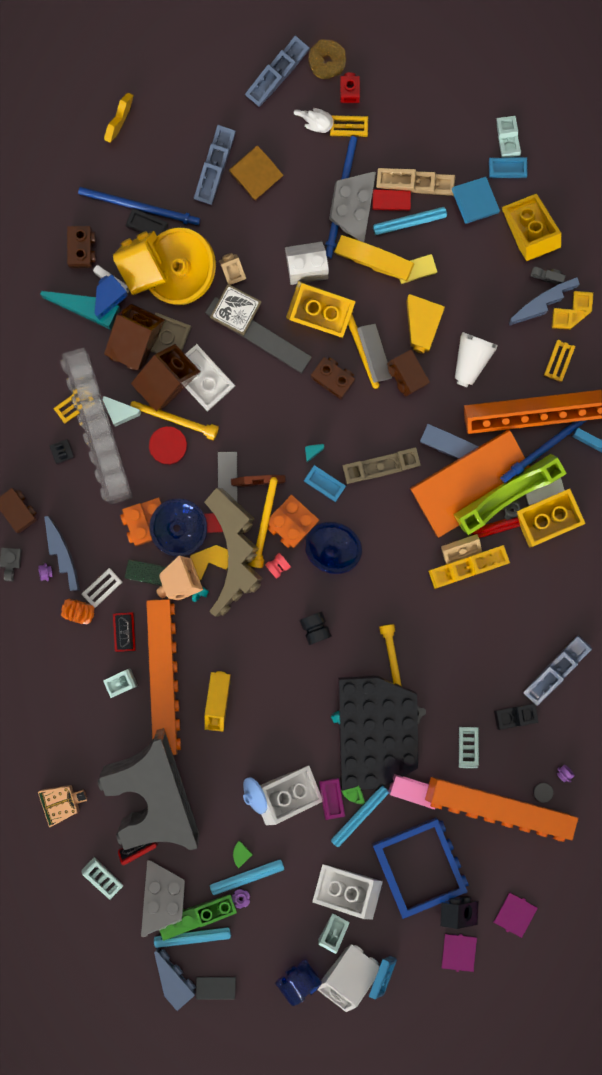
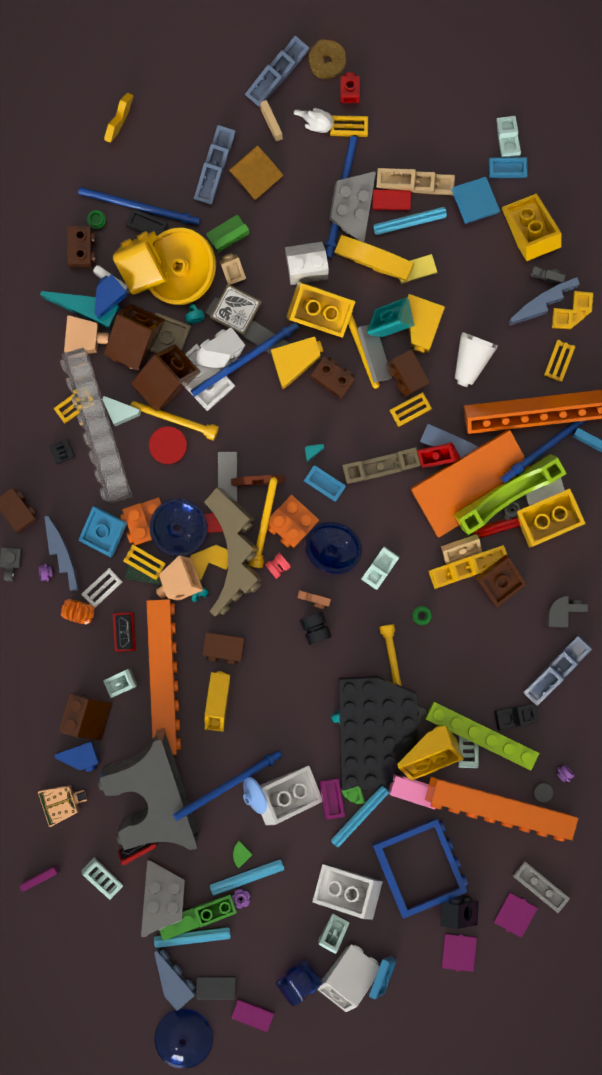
(39, 878): none -> magenta tile
(80, 757): none -> blue slope
(84, 334): none -> light nougat torso
(85, 716): none -> reddish brown slope
(96, 219): none -> green plate
(102, 531): none -> dark azure tile
(158, 570): none -> yellow tile
(184, 1025): none -> clear blue dish
(194, 315): none -> teal tile
(221, 350): none -> white slope
(223, 647): none -> reddish brown brick
(227, 233): none -> bright green panel
(252, 1015): none -> magenta tile
(267, 761): none -> blue bar
(271, 121): none -> tan tile
(285, 332): none -> blue bar
(295, 359): none -> yellow slope
(319, 601): none -> nougat plate
(380, 568): none -> light aqua slope
(391, 318): none -> teal slope
(396, 417): none -> yellow tile
(417, 620): none -> green plate
(431, 753): none -> yellow slope
(438, 455): none -> red slope
(482, 735): none -> lime arch
(501, 581): none -> reddish brown plate
(541, 886): none -> light grey tile
(558, 611): none -> dark grey brick

